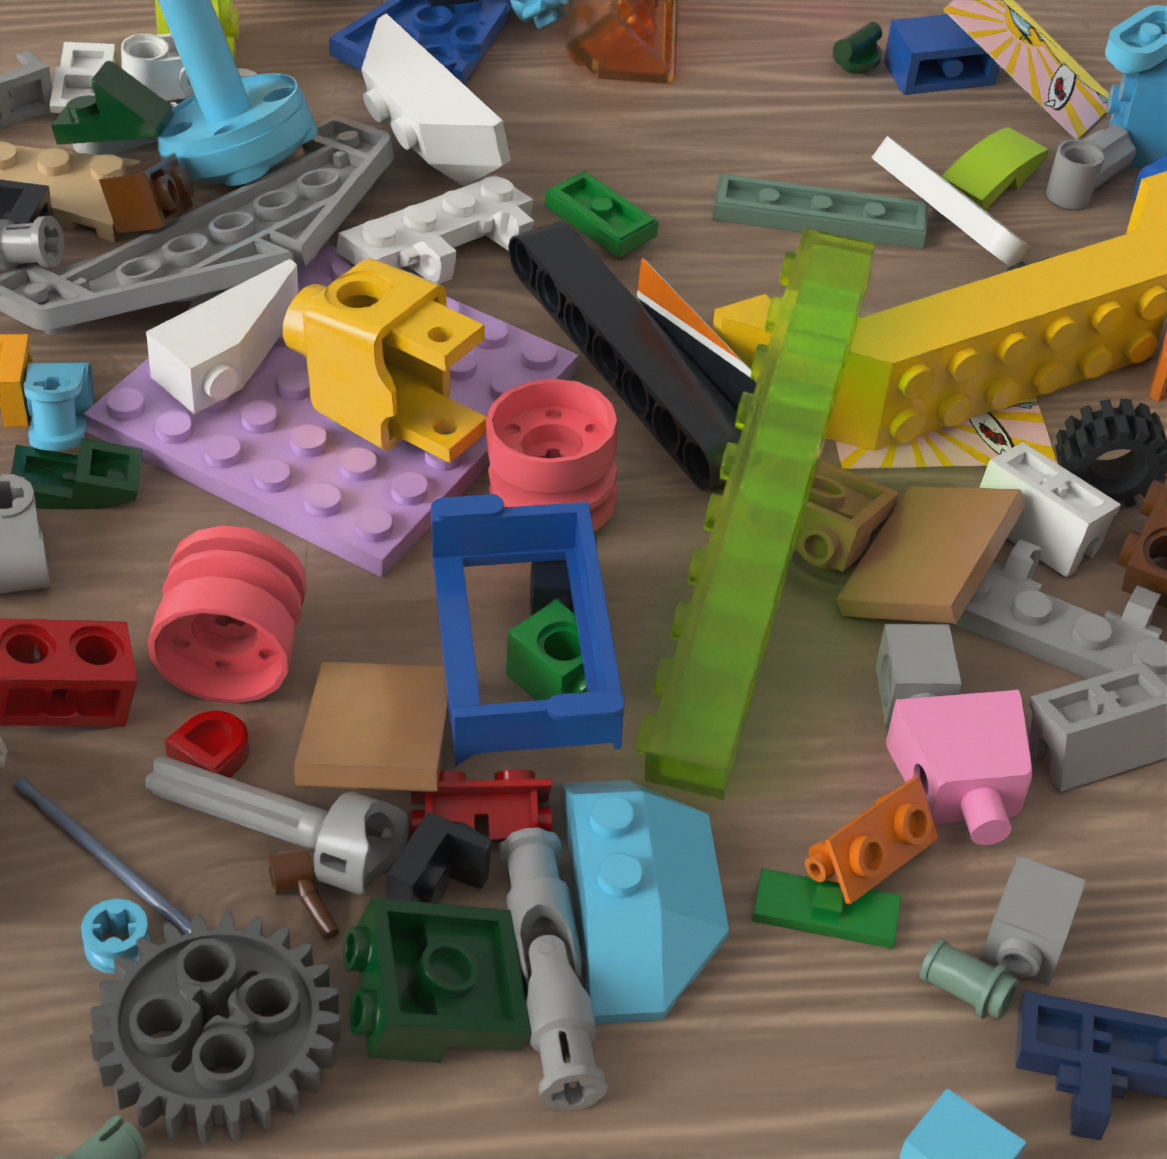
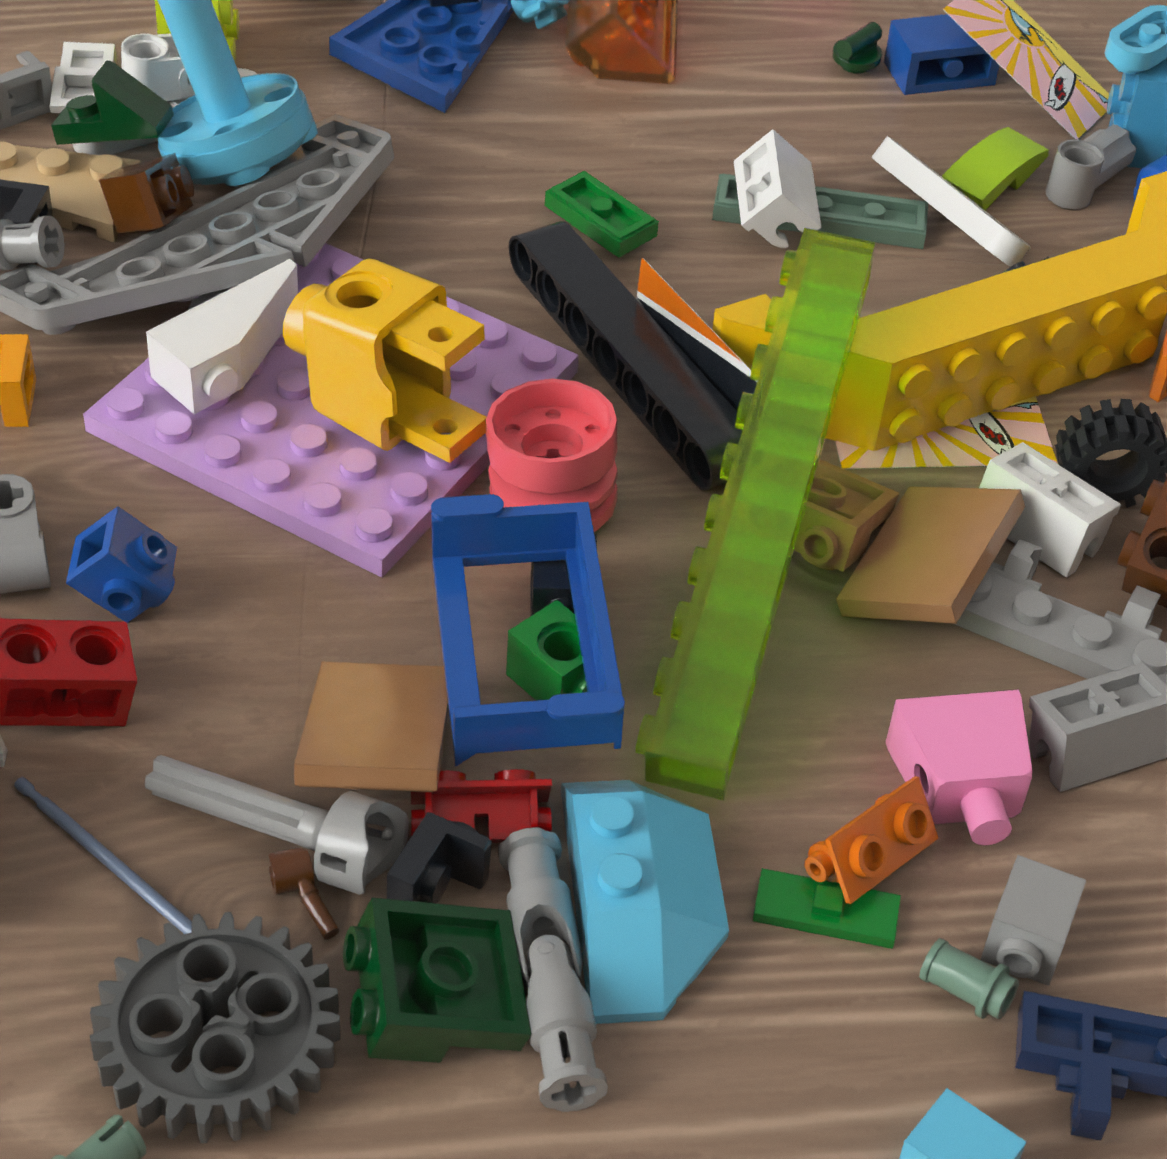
(56, 402): medium azure piece -> none
(94, 478): dark green slope -> none
(117, 917): medium azure bush -> none
(122, 565): none -> blue brick
(211, 742): red tile -> none
(228, 615): coral wheel -> none
(427, 232): white hinge -> none
(430, 107): white wedge -> none
(775, 188): none -> white hinge
(915, 664): light grey brick -> none

